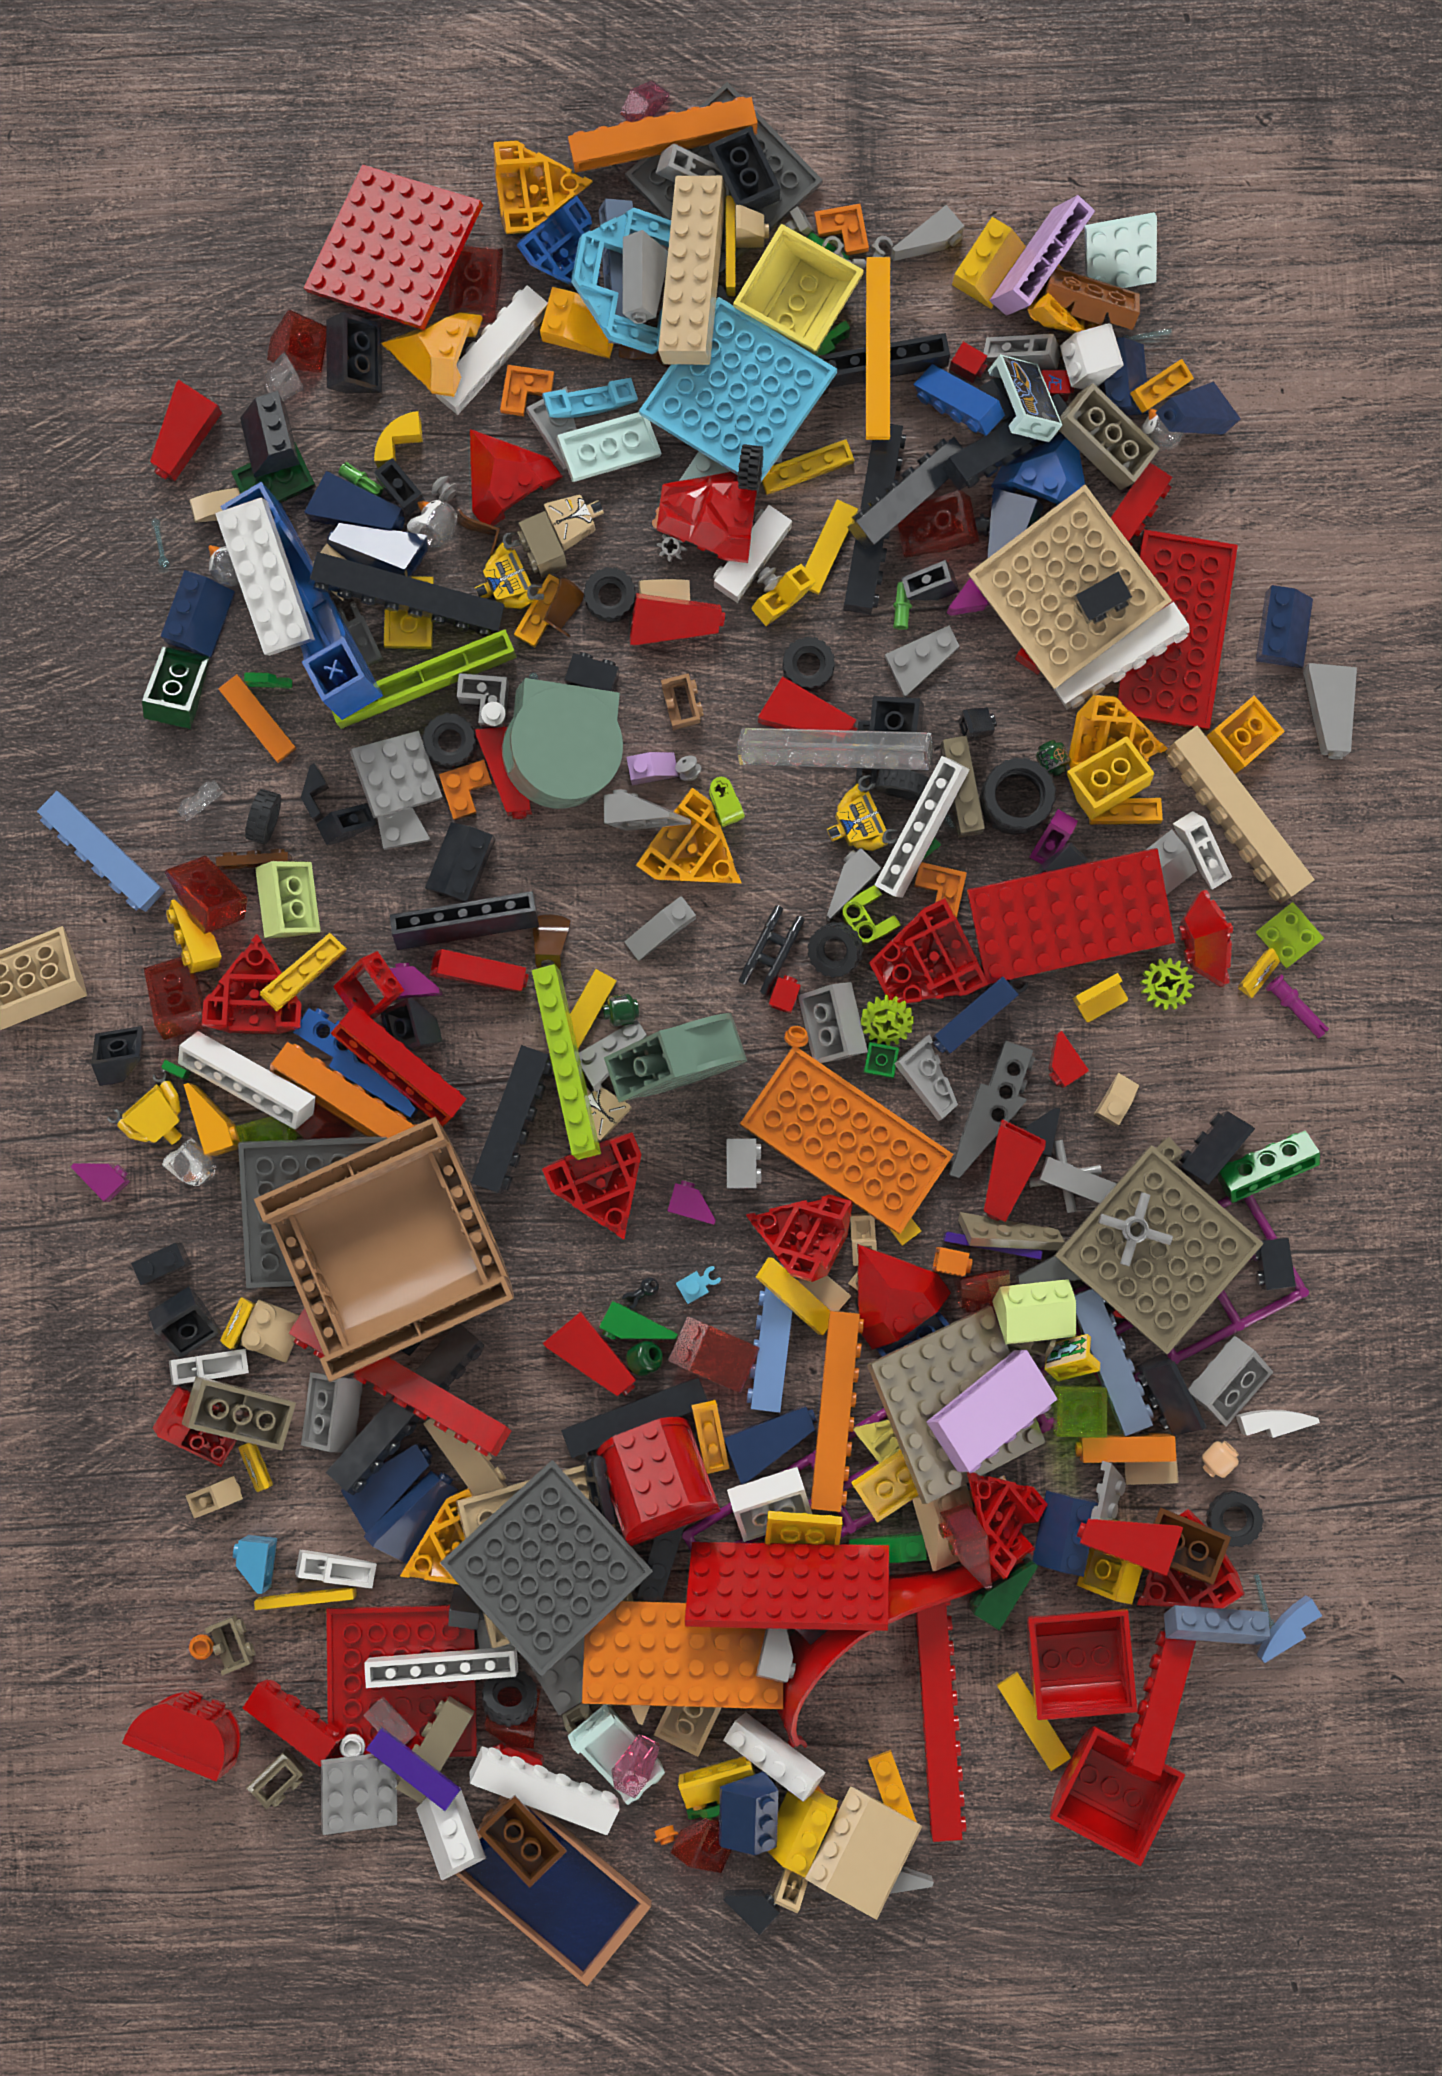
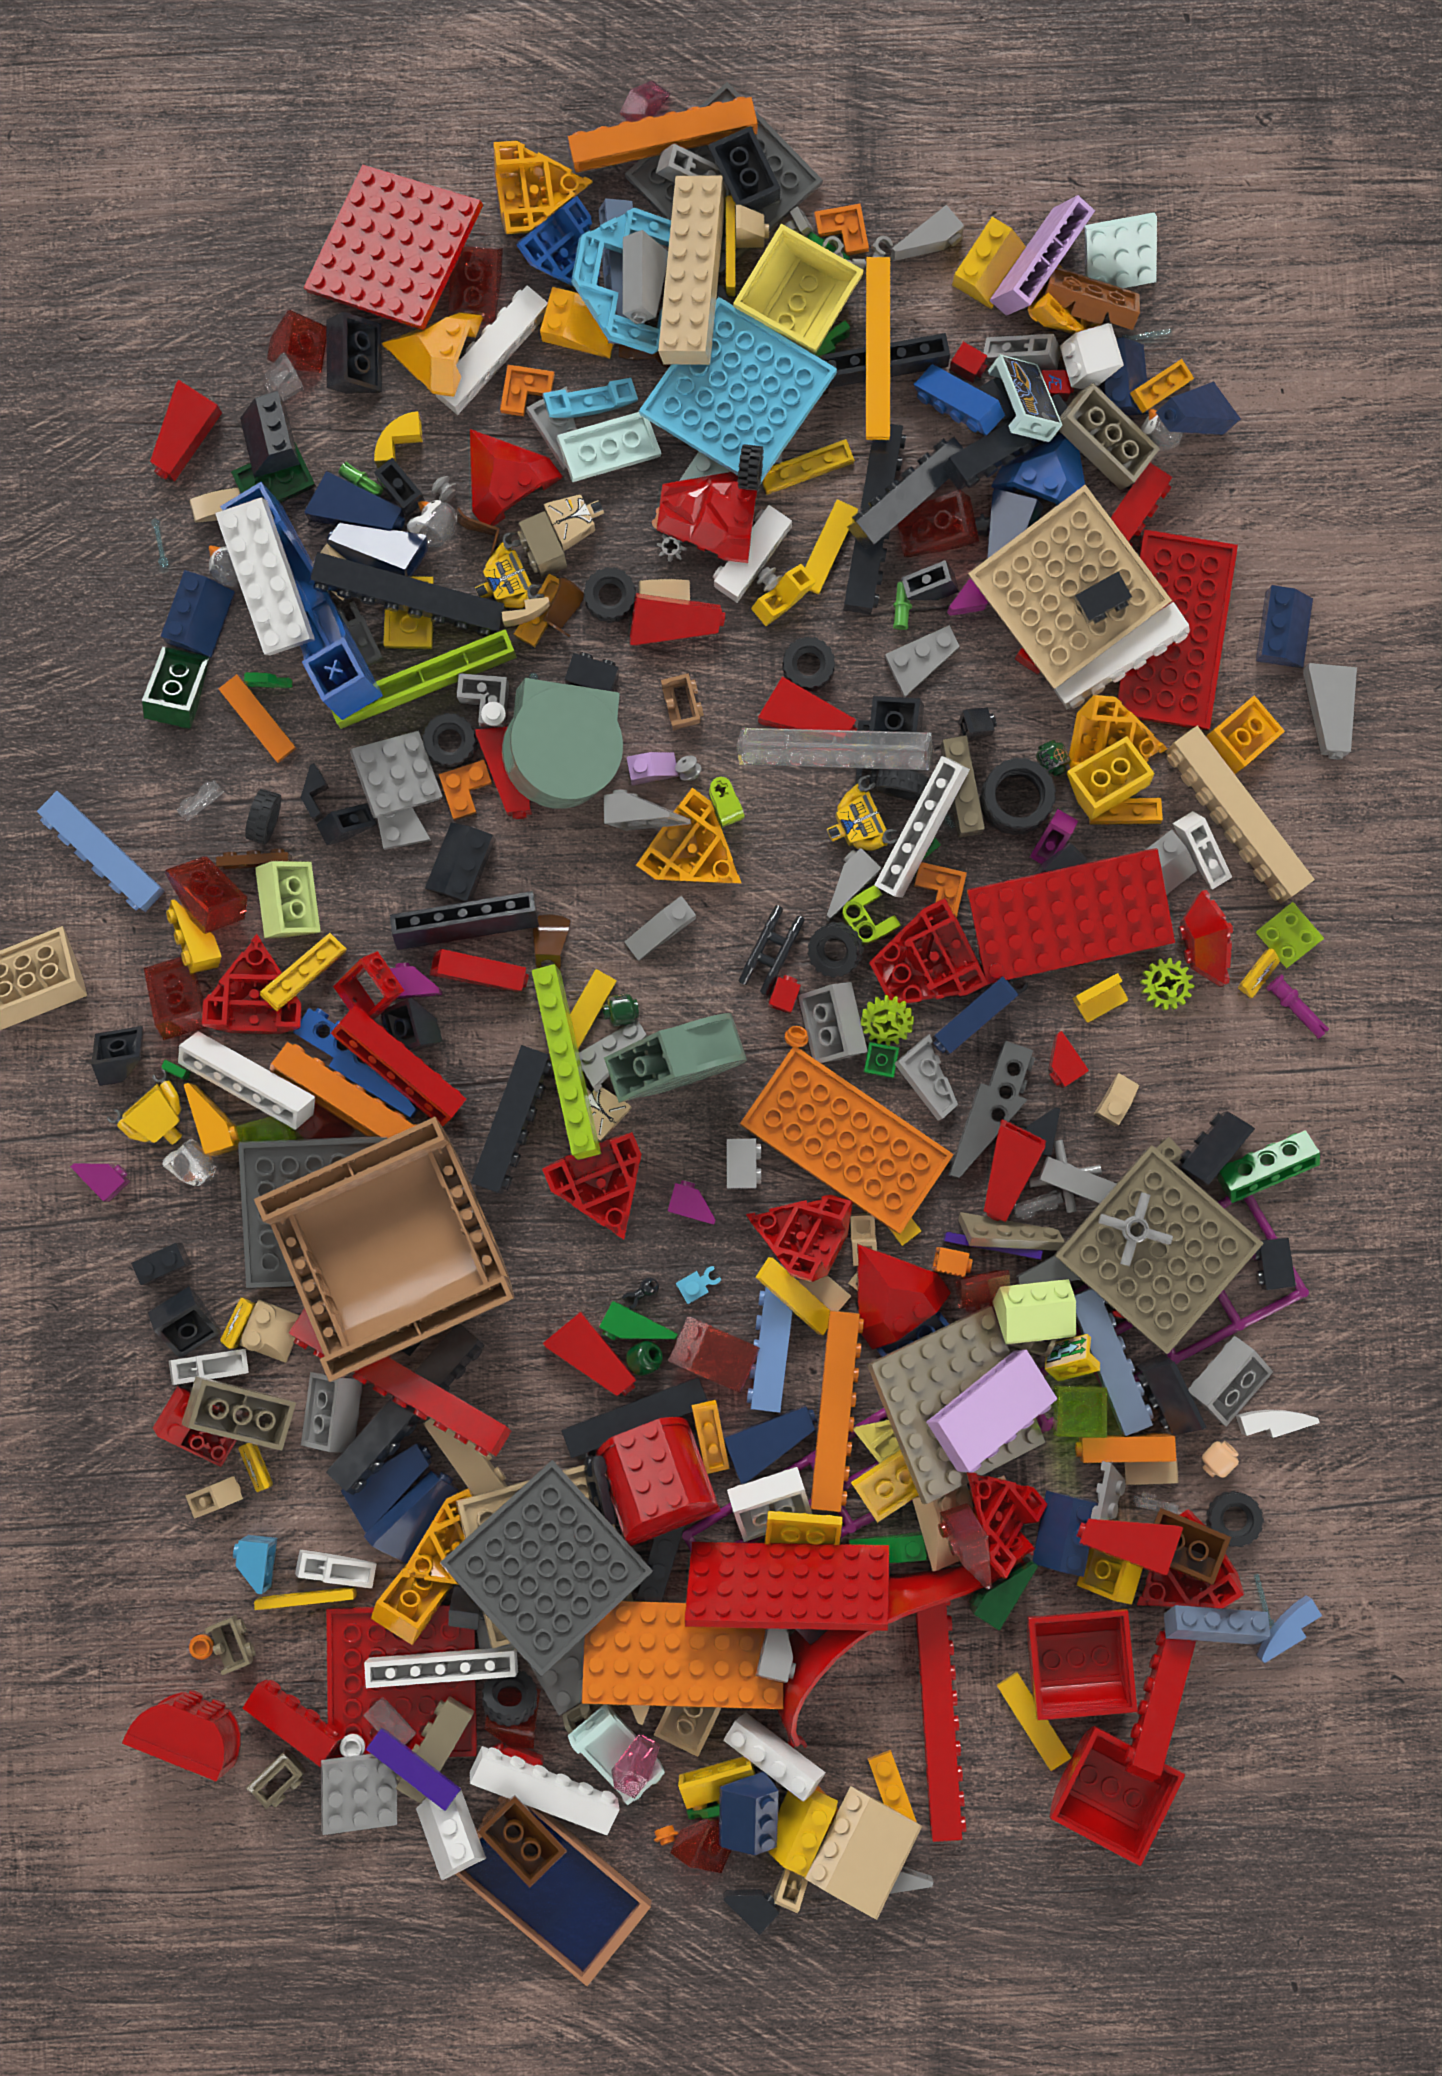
(409, 1605): none -> light orange slope
(532, 610): none -> tan slope
(1028, 1208): none -> clear plate
(1149, 1501): none -> clear plate

